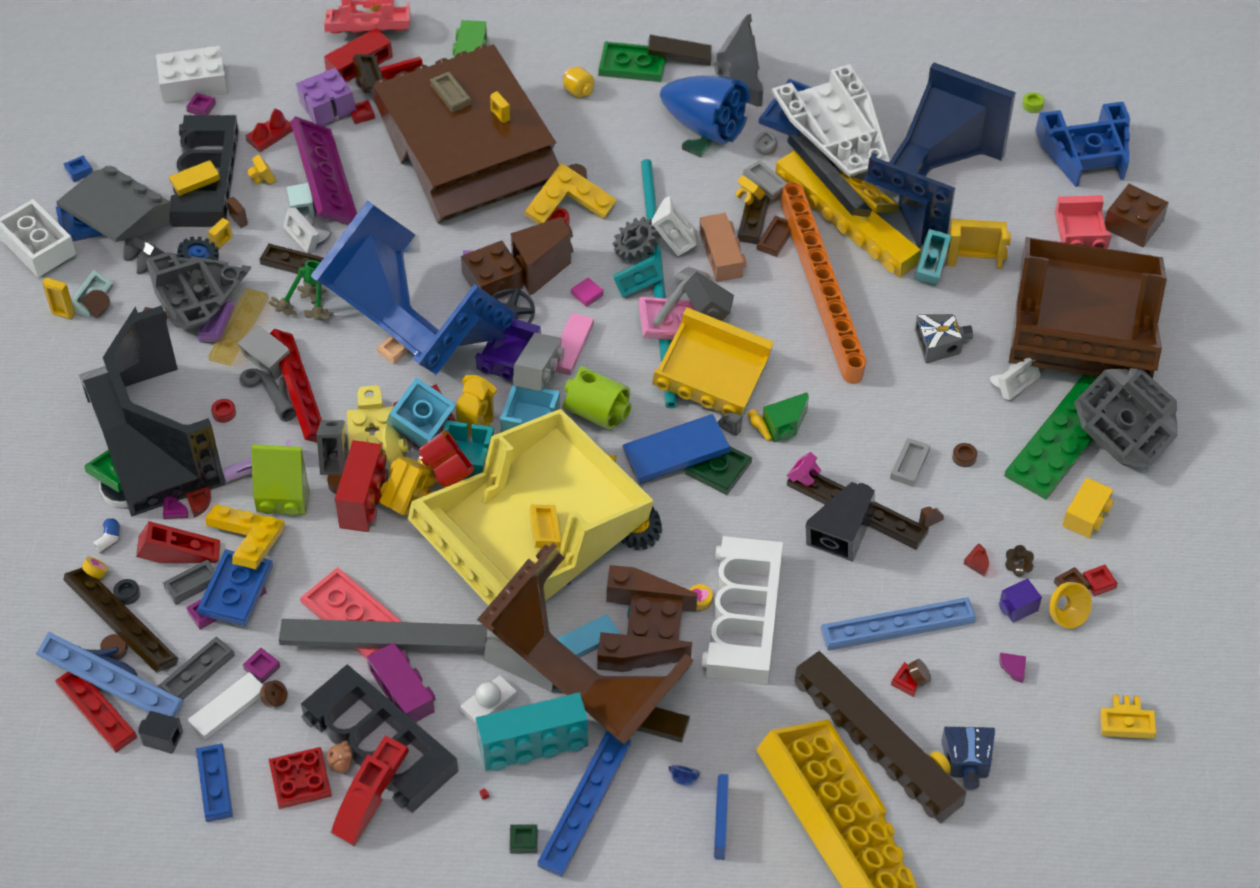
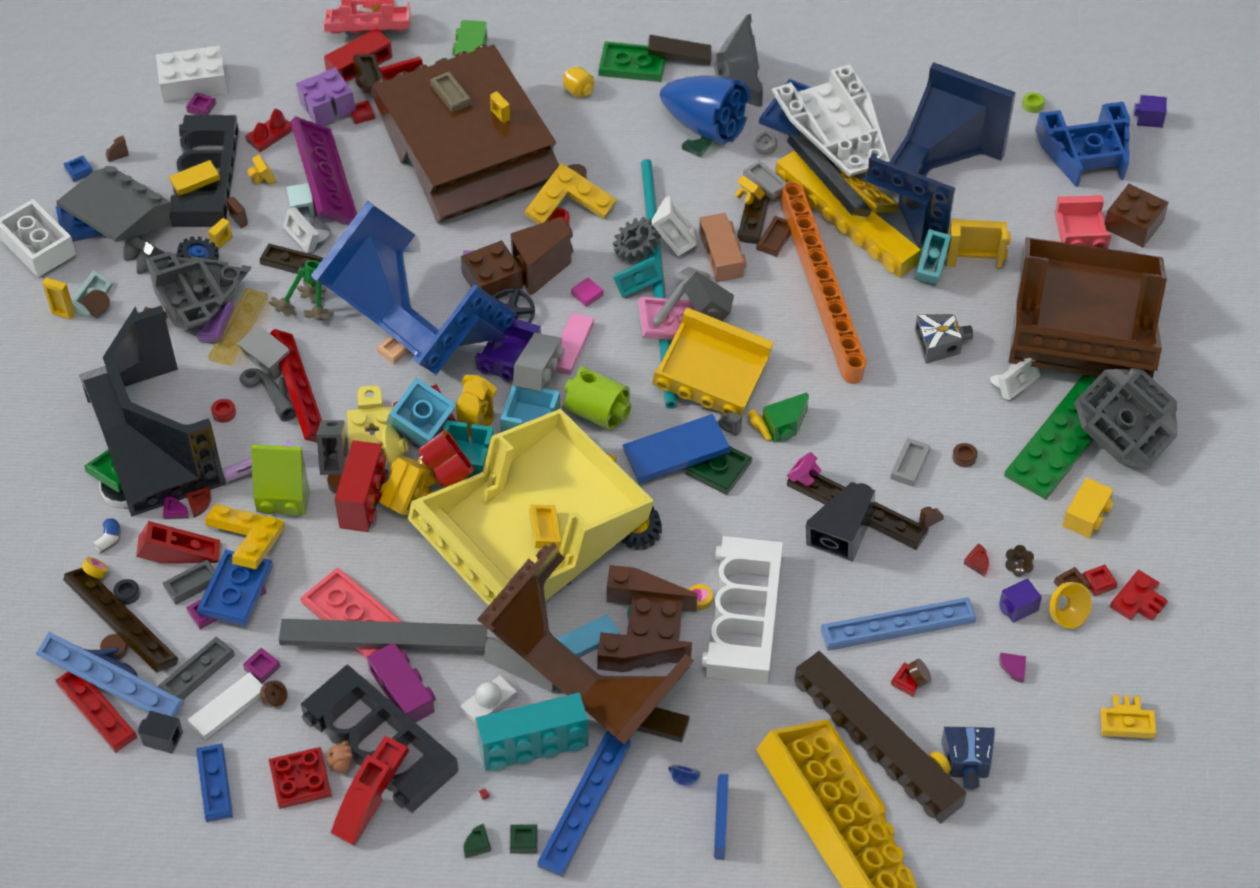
(117, 149): none -> reddish brown tile
(477, 842): none -> dark green tile
(1139, 597): none -> red hinge
(1151, 111): none -> dark purple brick

